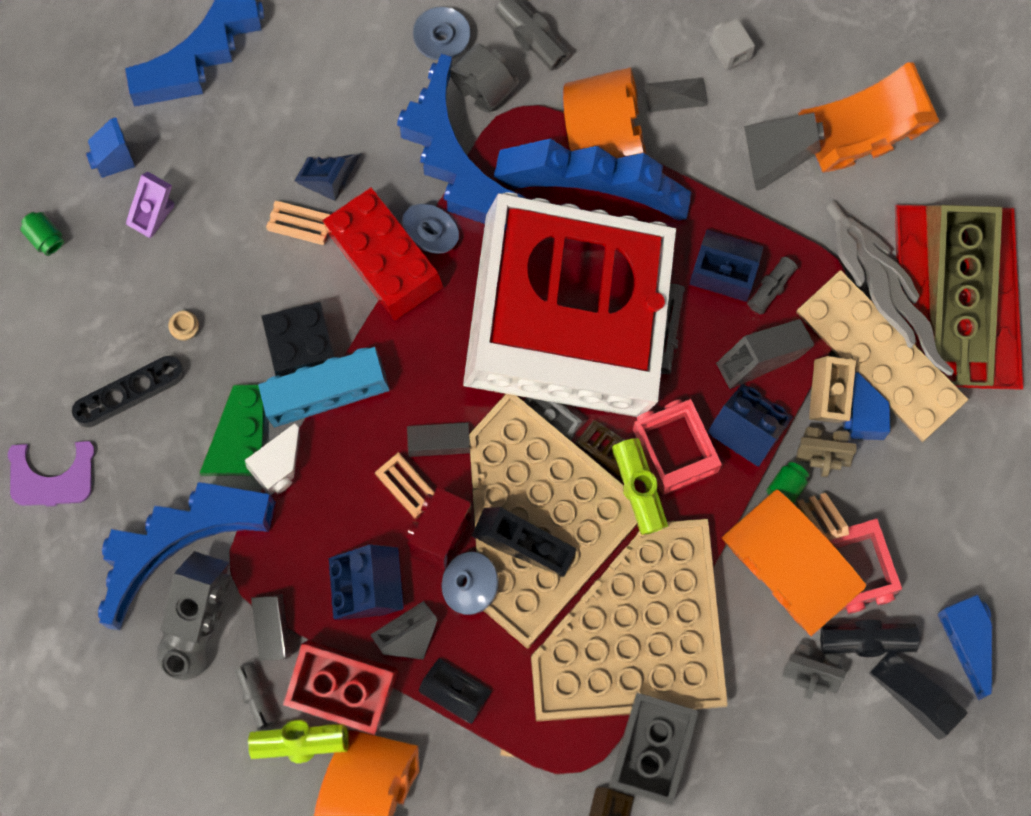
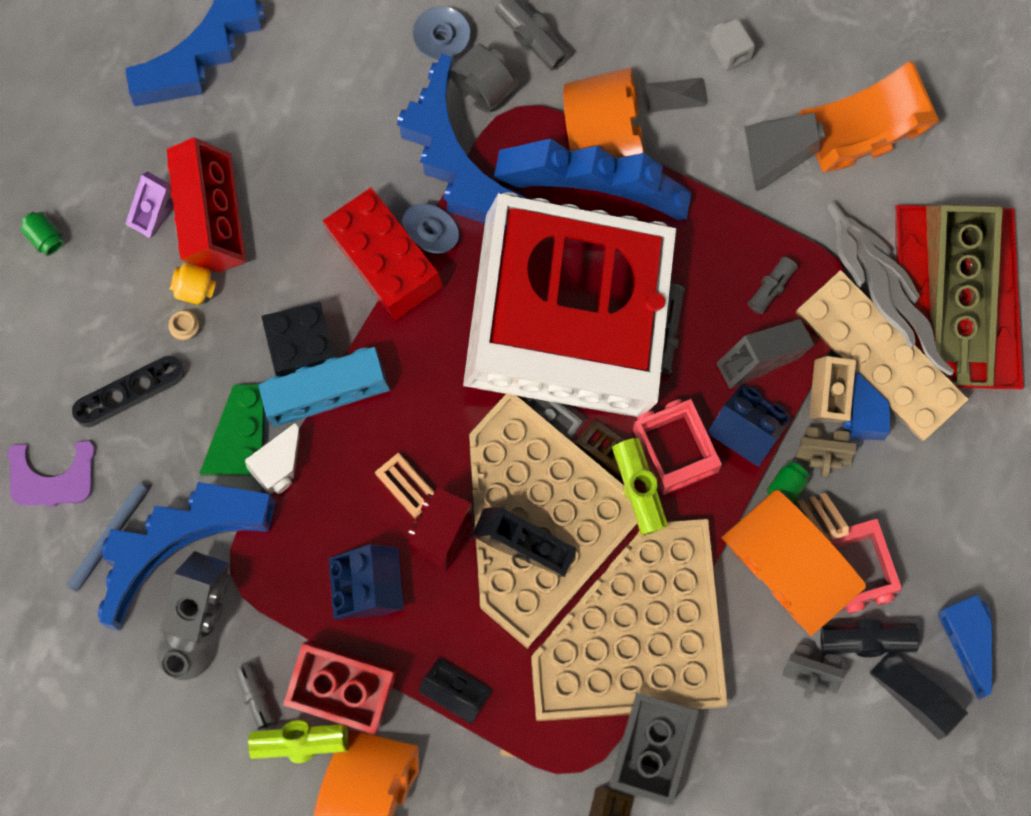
(109, 150): blue slope -> none
(116, 524): none -> sand blue bar
(192, 283): none -> yellow head
(205, 205): none -> red brick
(271, 627): dark grey slope -> none
(301, 212): light nougat tile -> none
(327, 175): dark blue slope -> none
(408, 633): dark grey slope -> none
(438, 439): dark grey slope -> none
(480, 586): sand blue dish -> none
(726, 265): dark blue slope -> none

